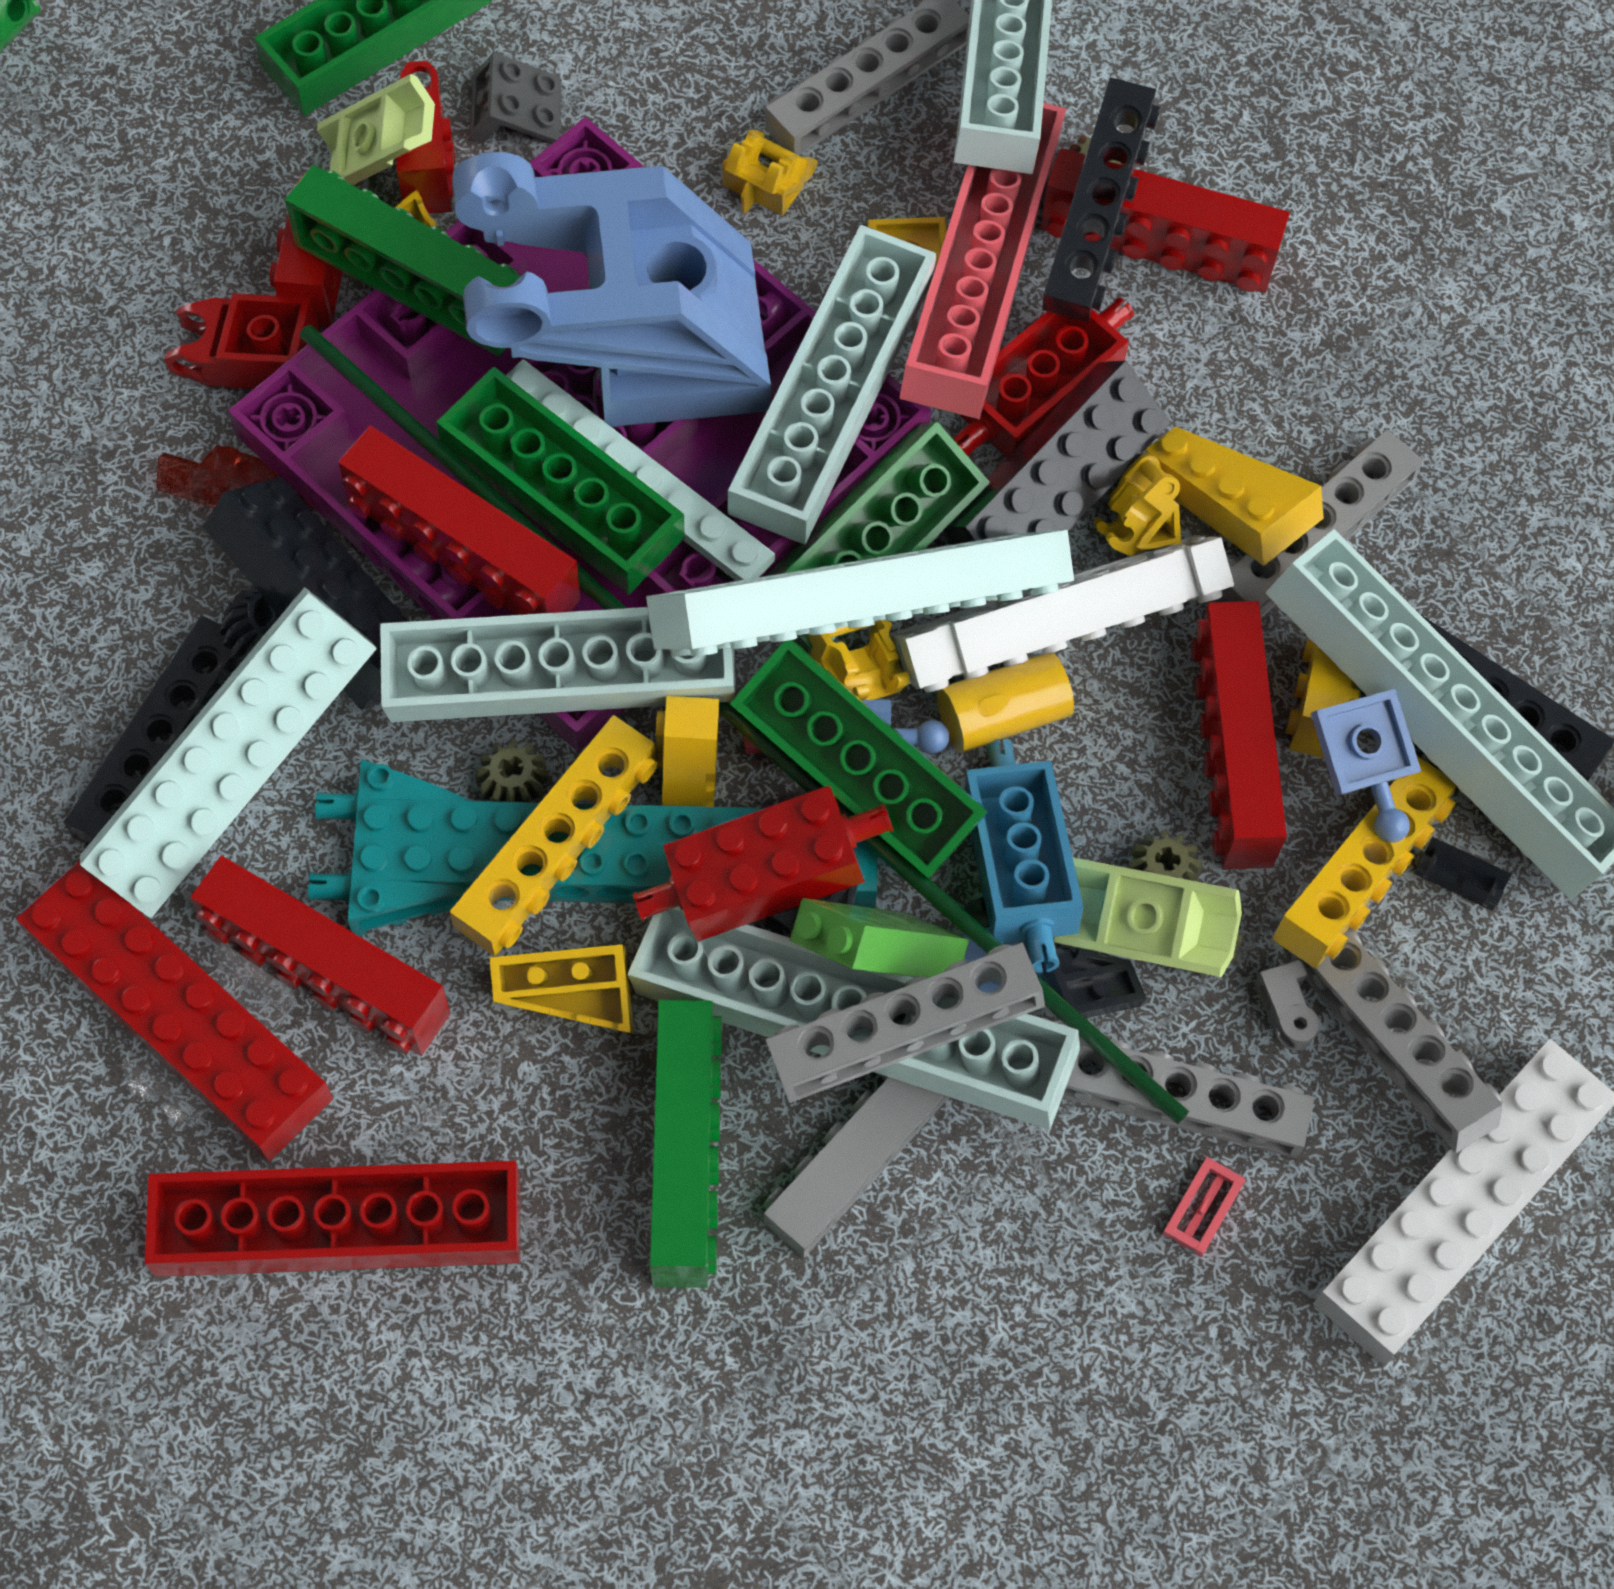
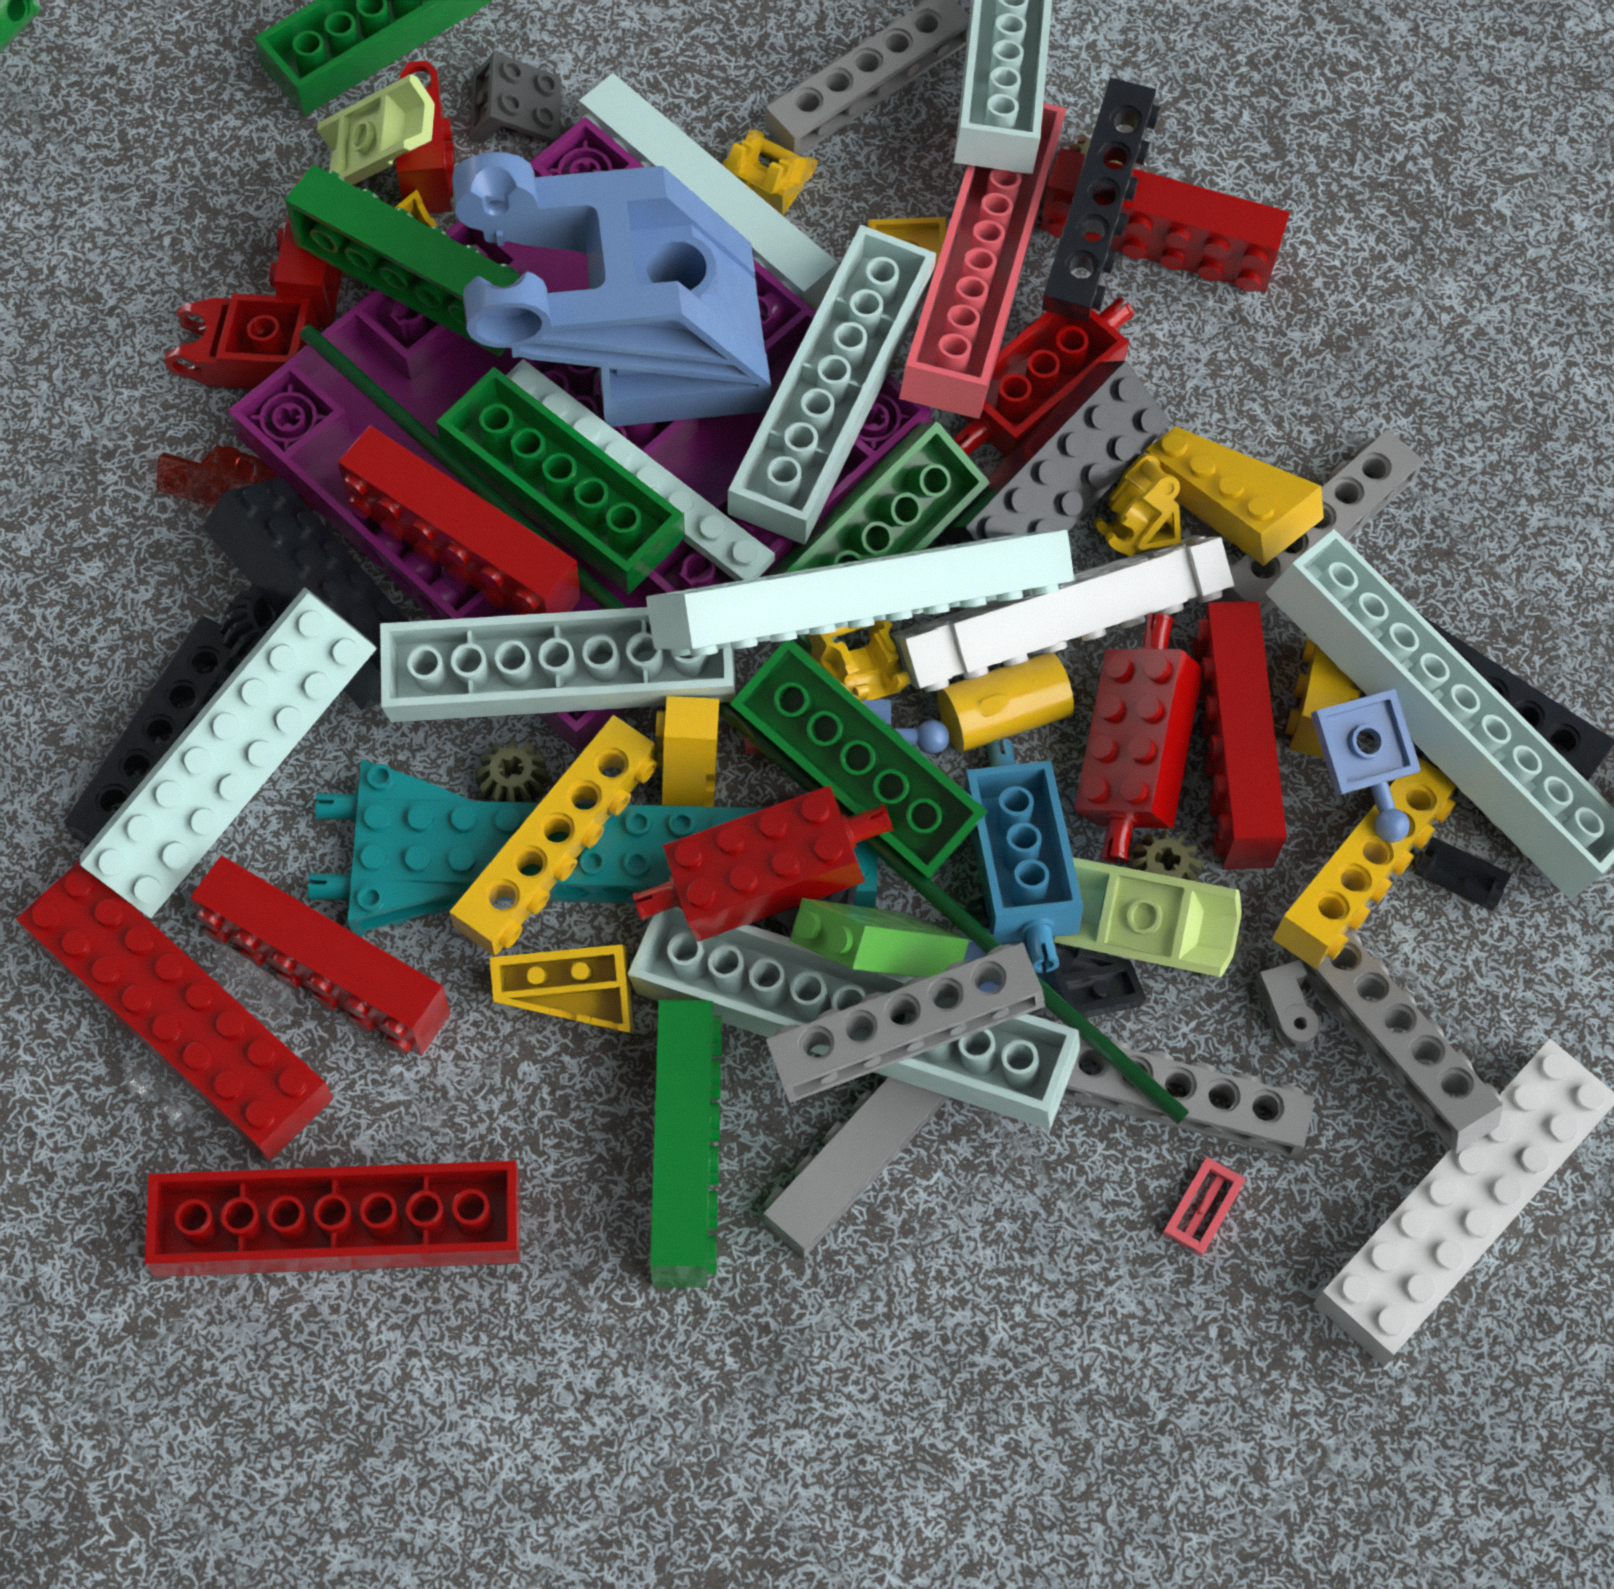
(658, 142): none -> light aqua brick
(1139, 738): none -> red brick

